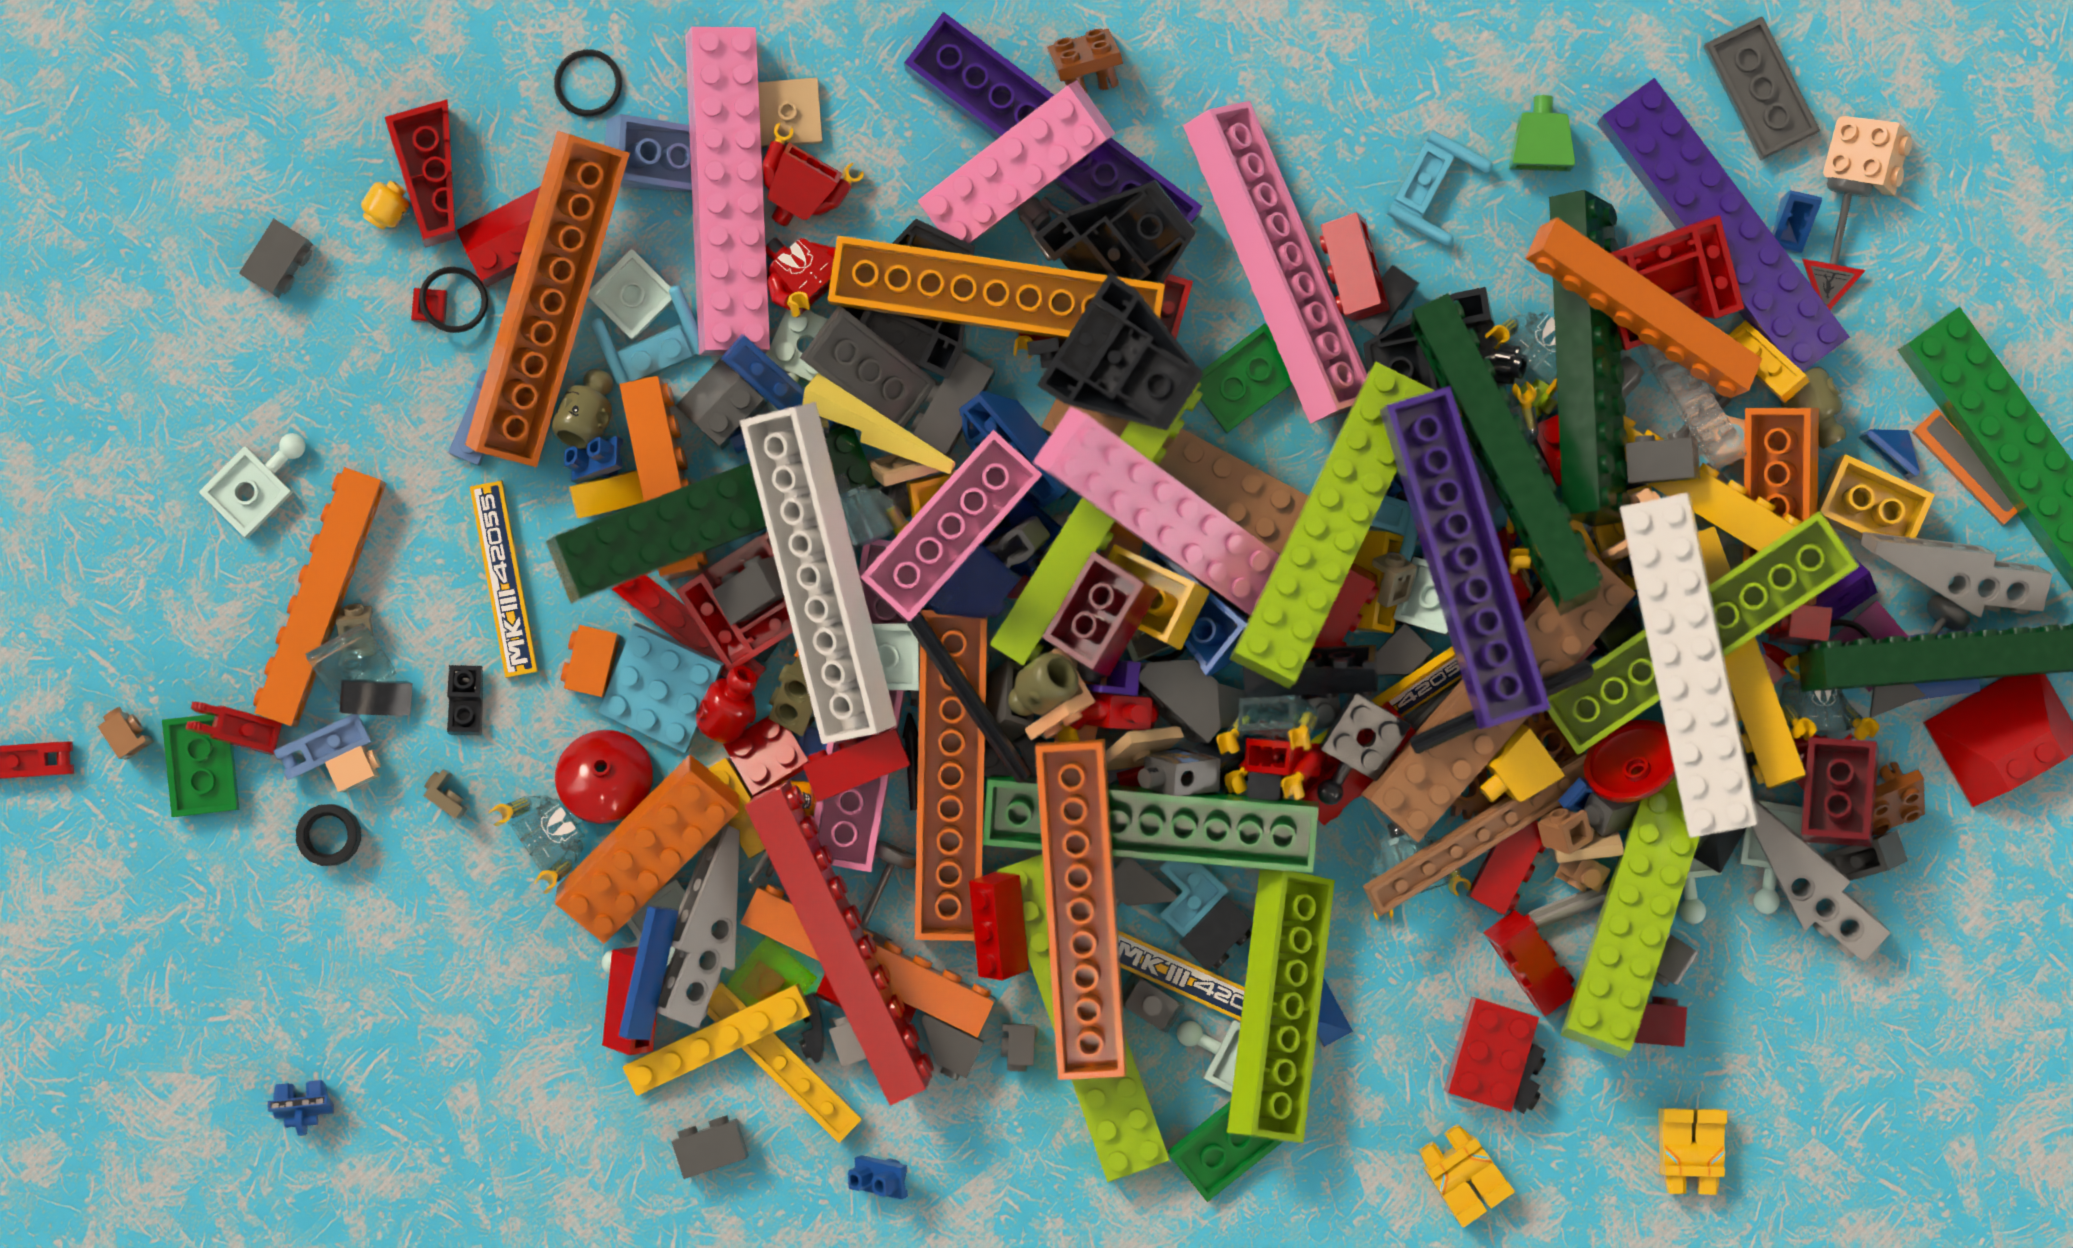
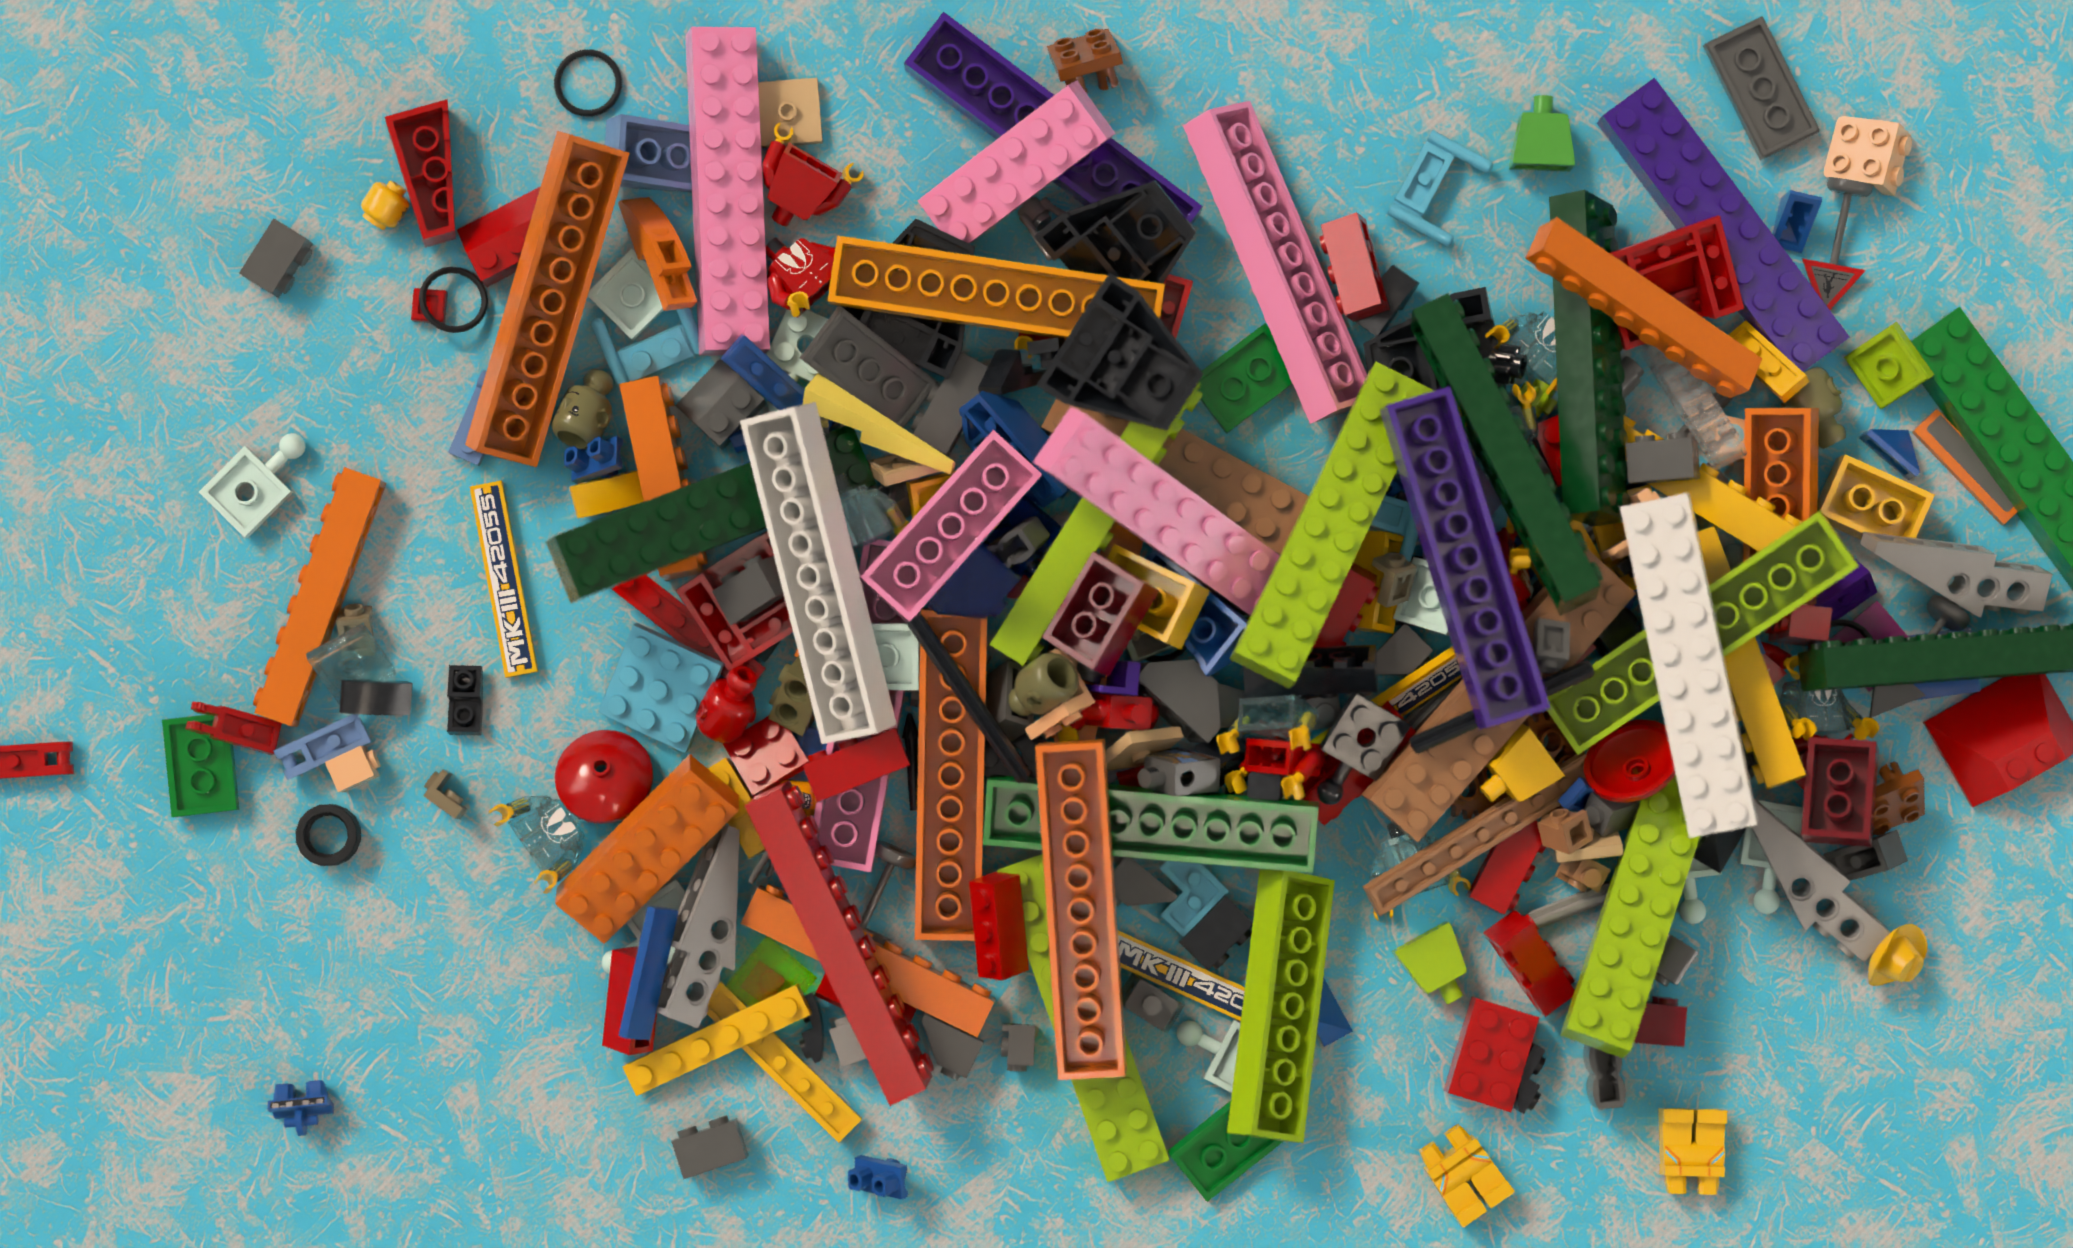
(124, 733): medium nougat brick -> none
(590, 660): orange brick -> none
(662, 249): none -> orange slope
(1008, 373): none -> black slope
(1434, 961): none -> lime torso
(1551, 644): none -> dark grey bracket
(1604, 1083): none -> dark grey brick
(1888, 365): none -> lime tile
(1898, 956): none -> yellow hat

